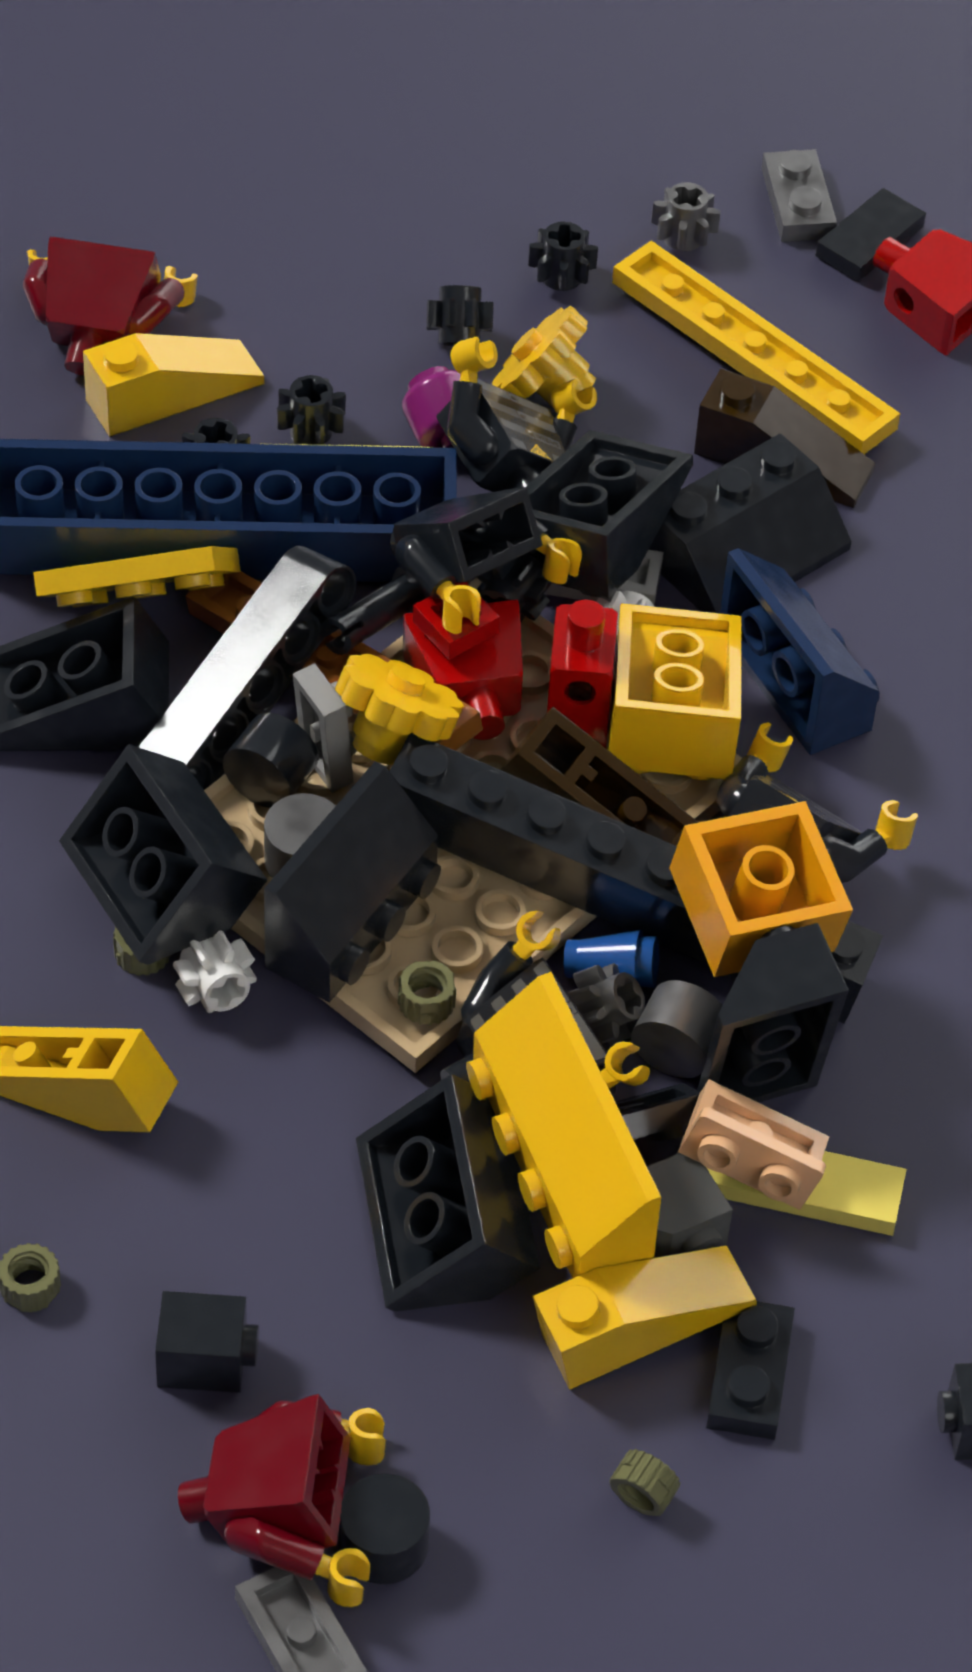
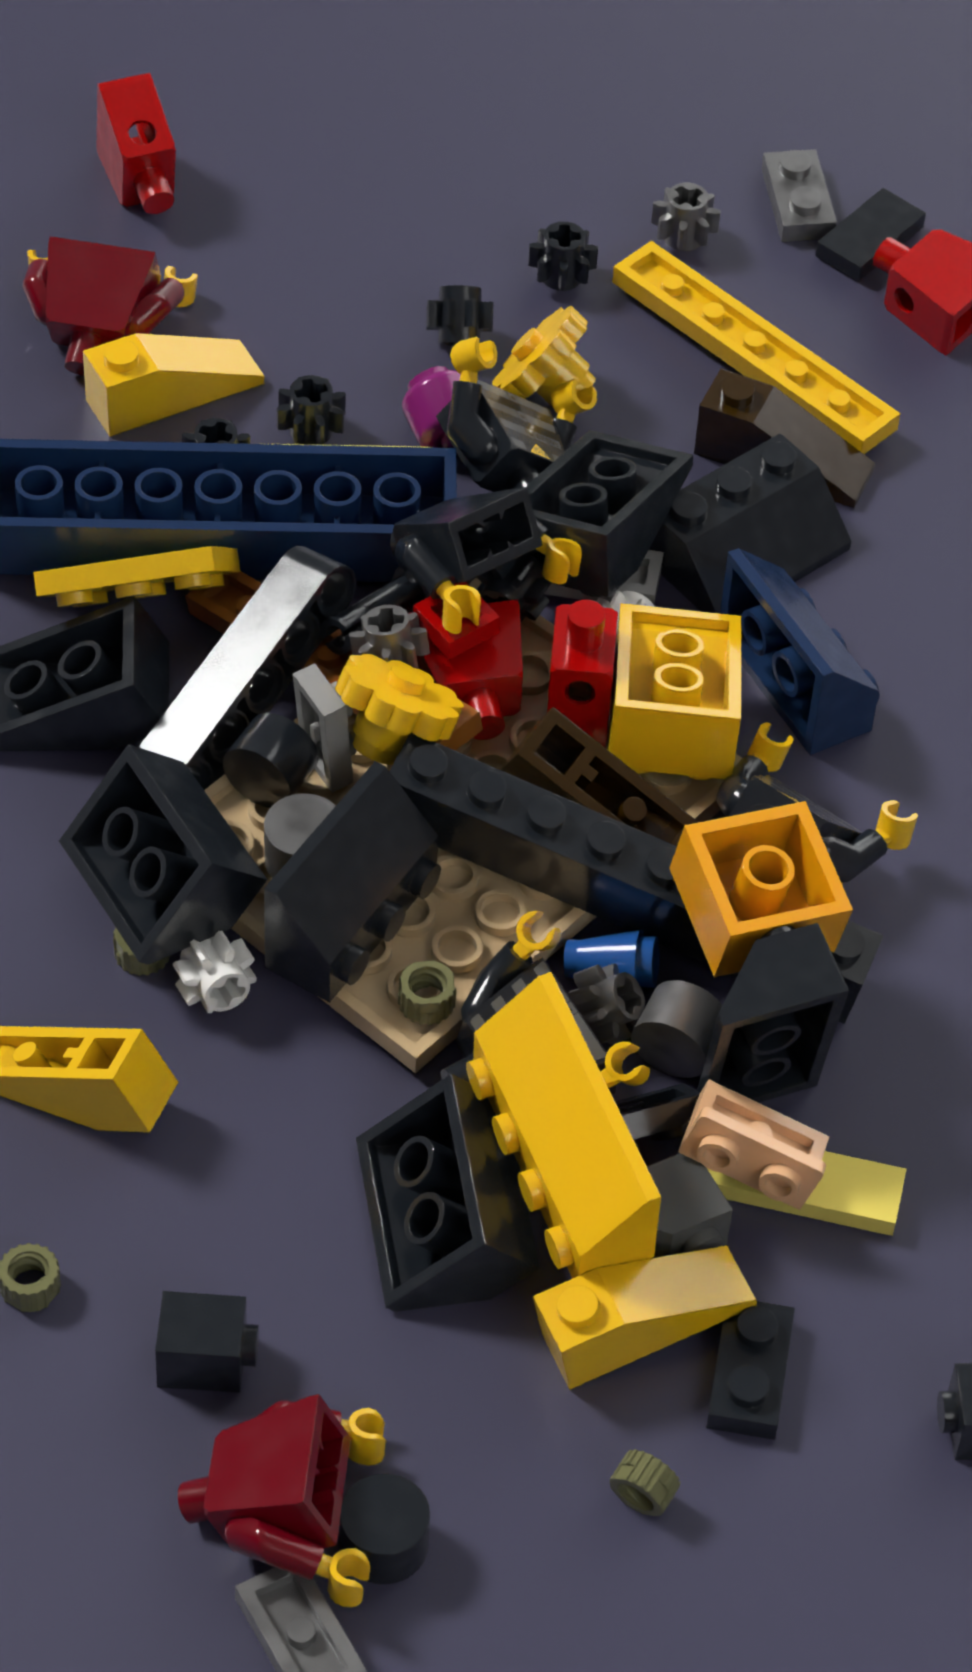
(141, 165): none -> red torso
(391, 635): none -> flat silver gear

